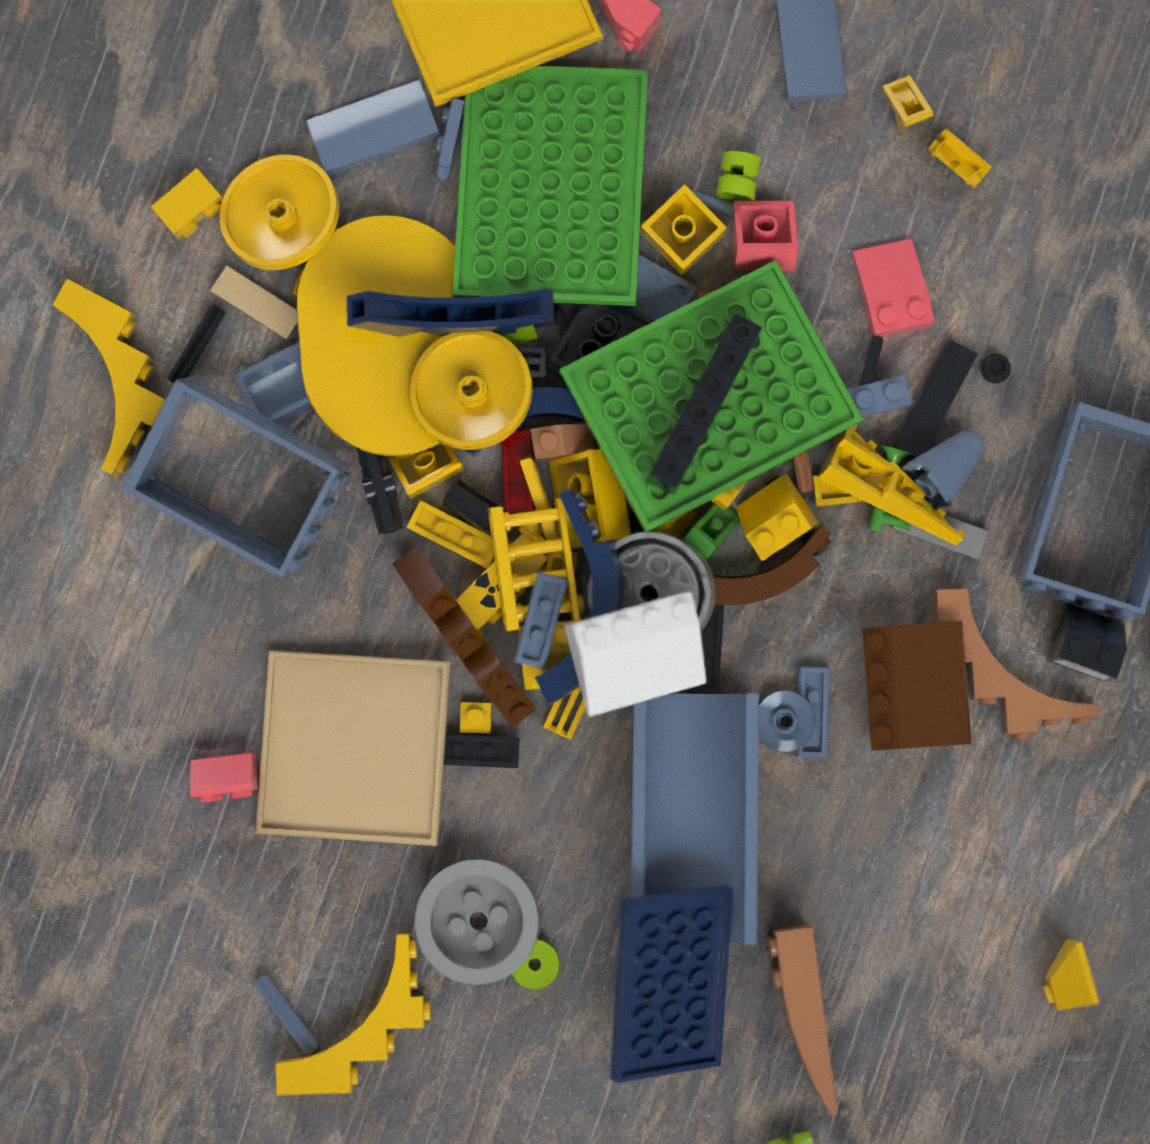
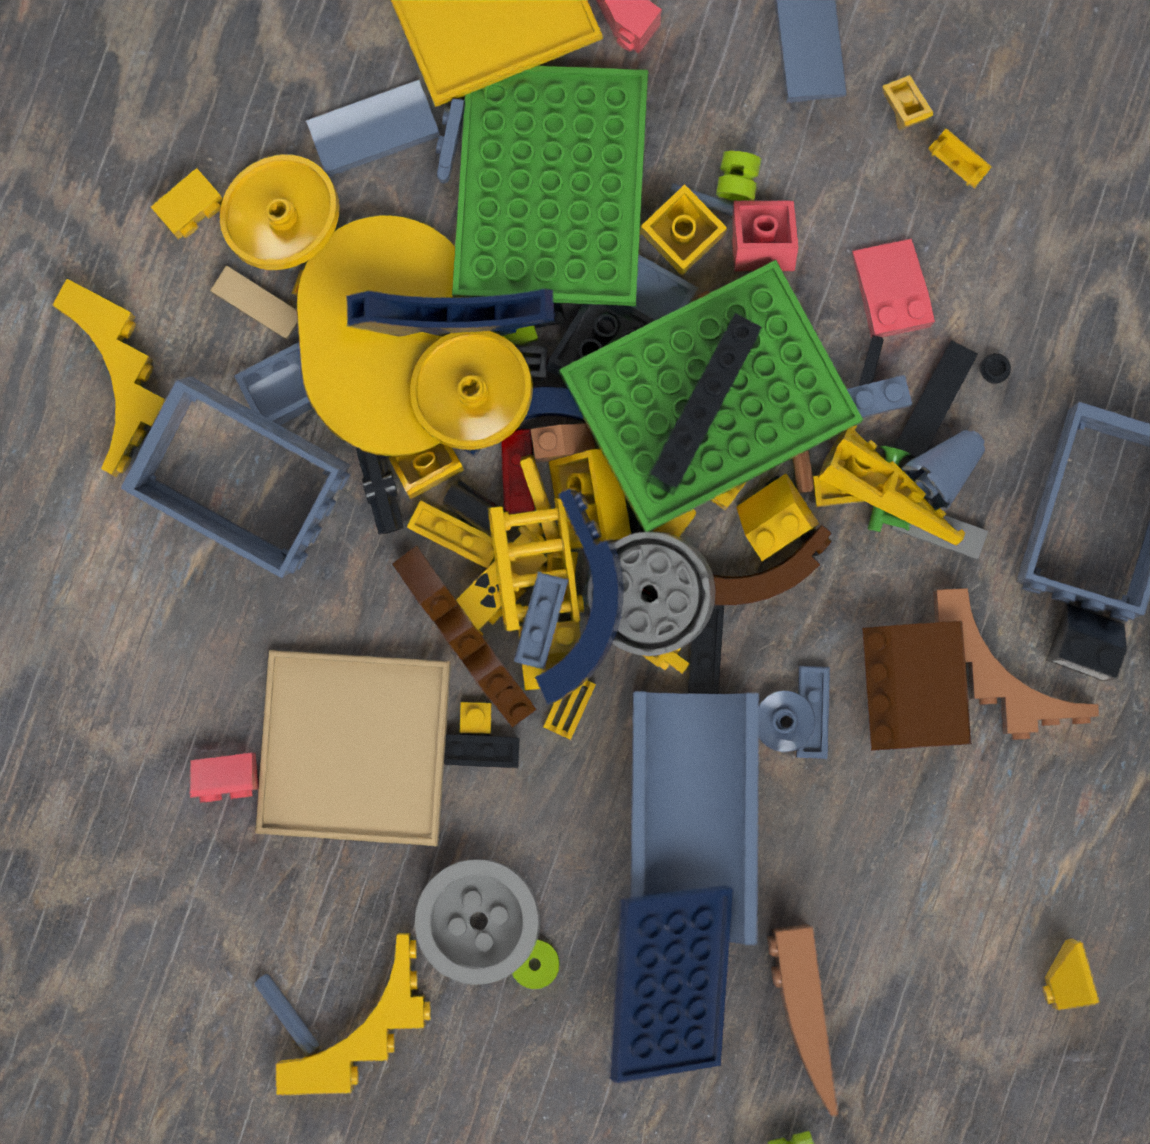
(197, 343): black axle -> none
(637, 653): white slope -> none
(712, 529): bright green slope -> none

